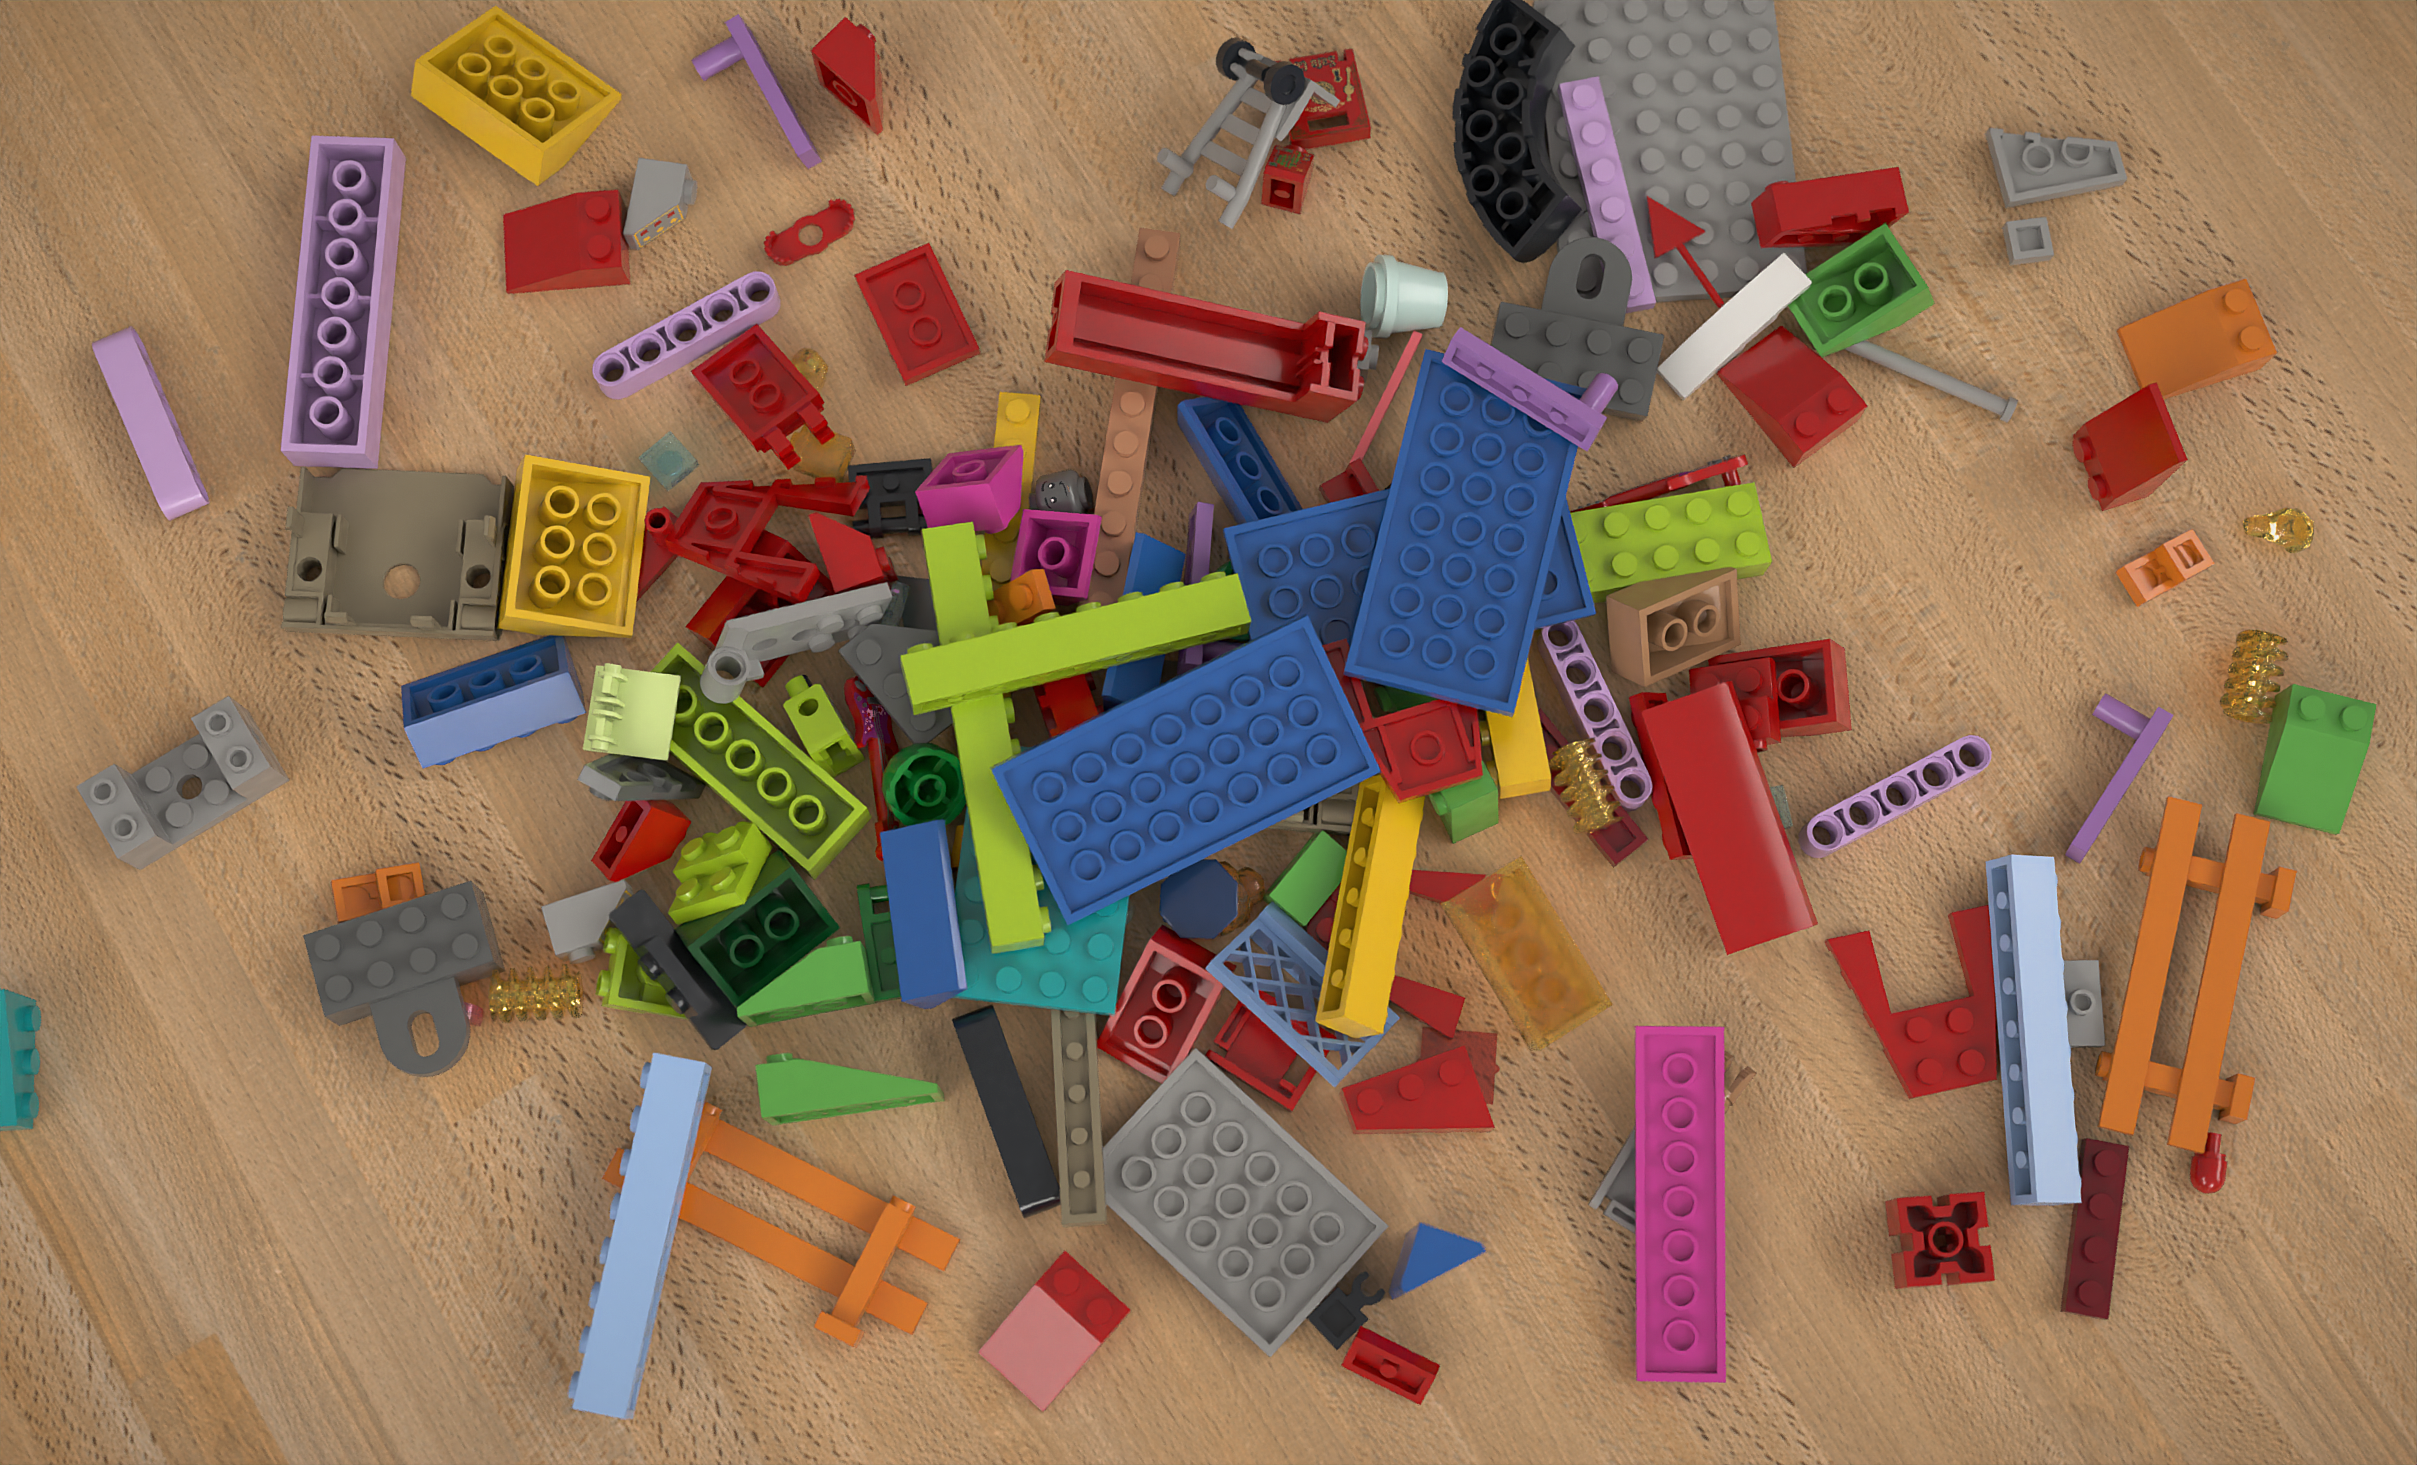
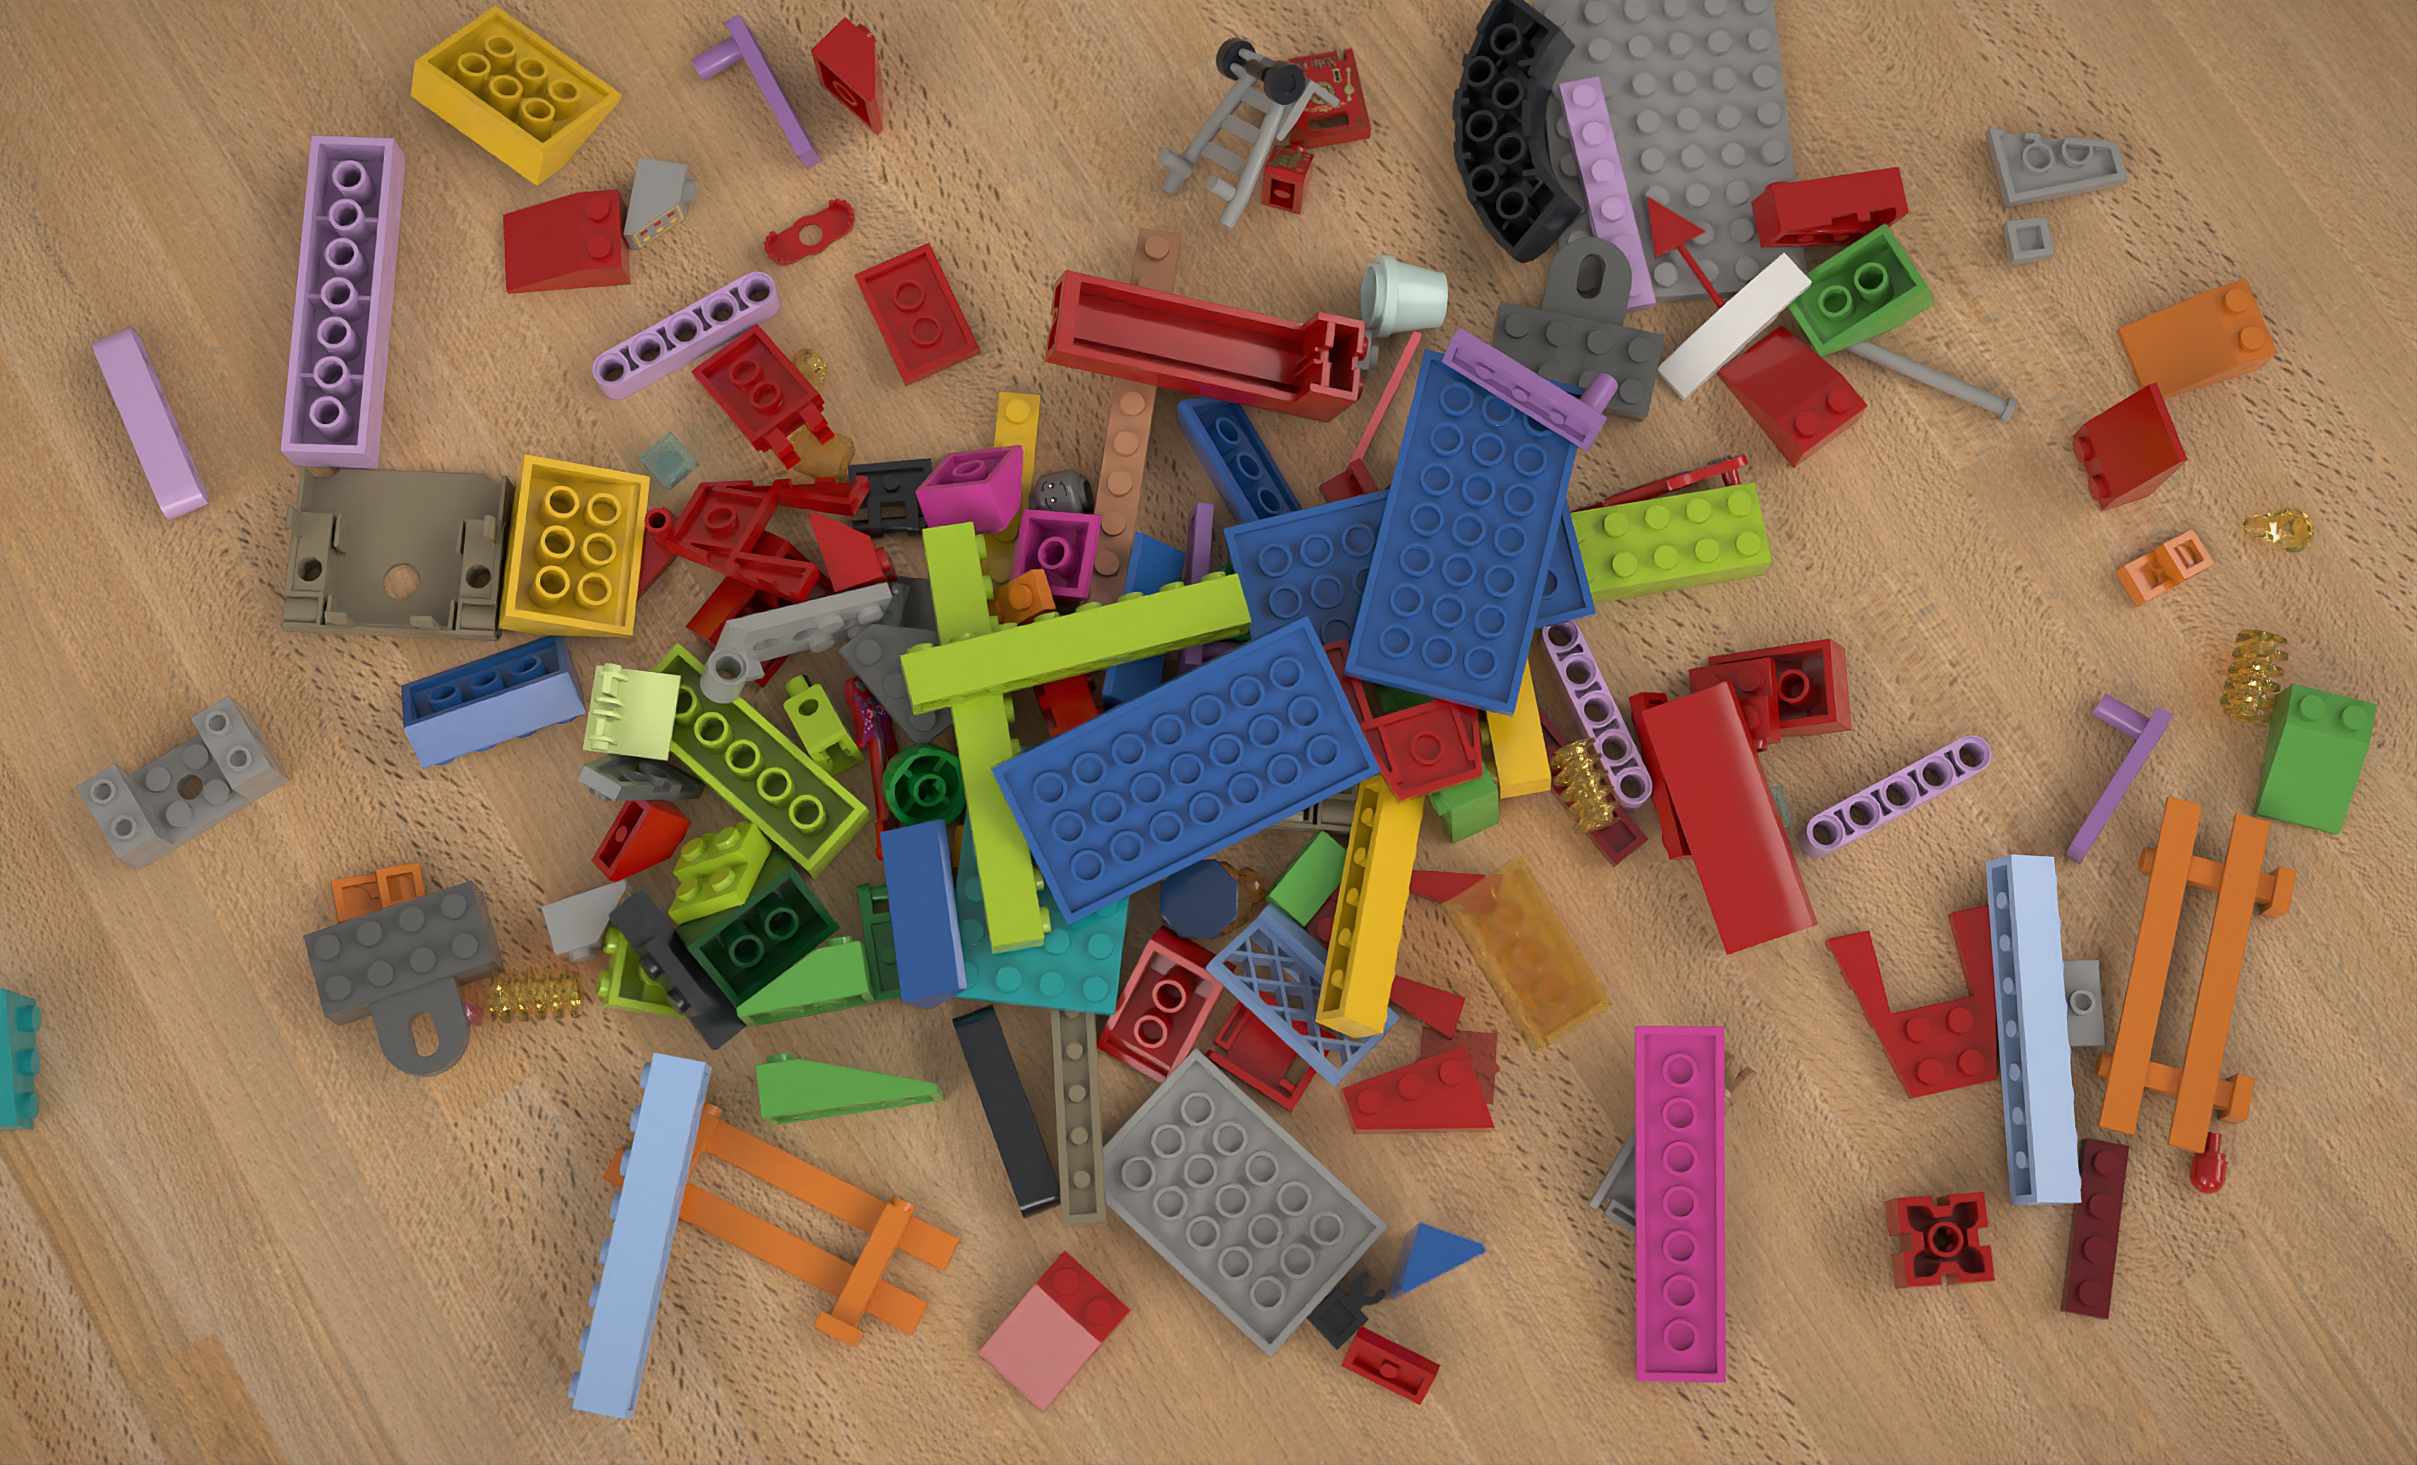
(1672, 624): medium nougat slope -> none

